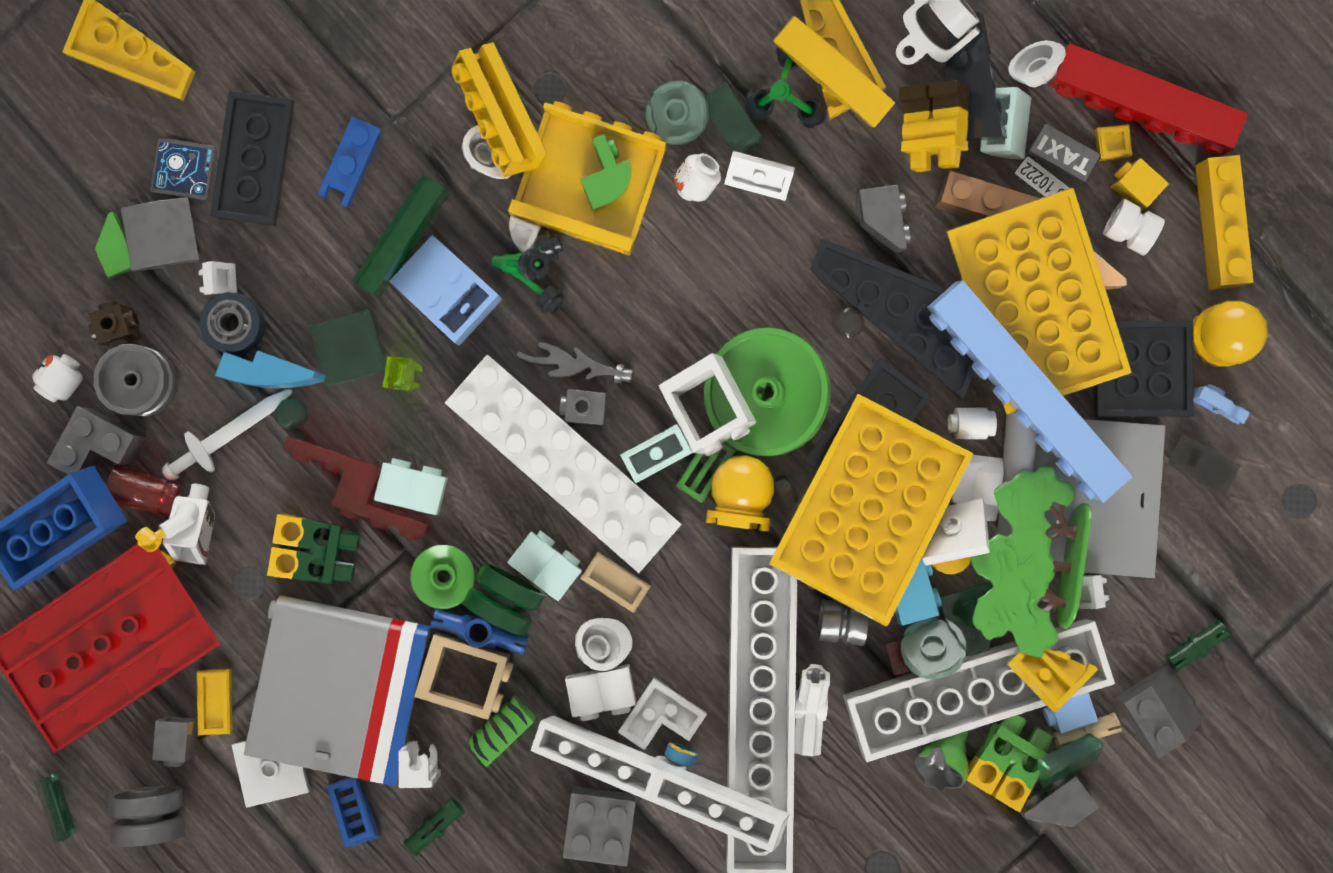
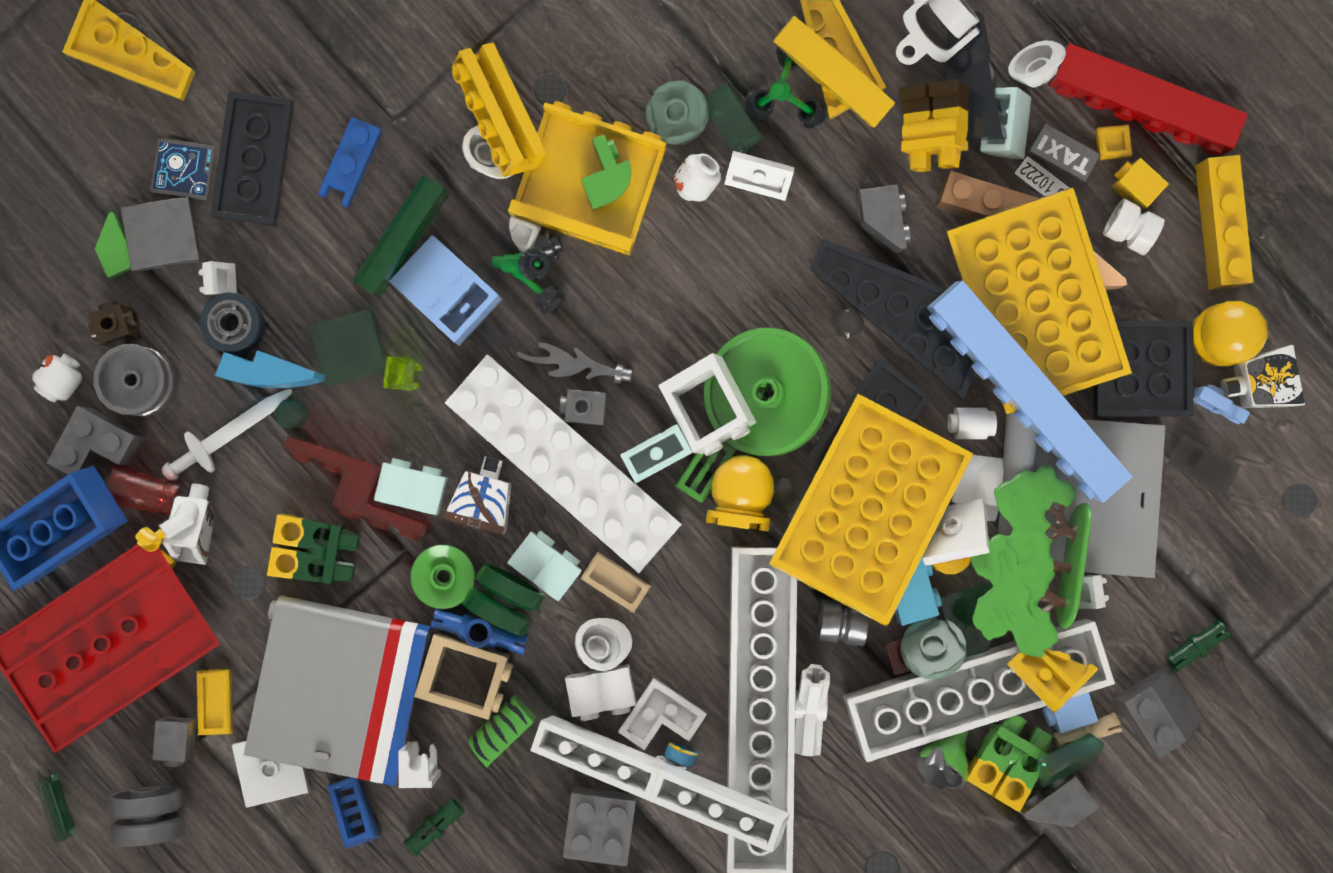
(482, 499): none -> torso
(1267, 380): none -> torso

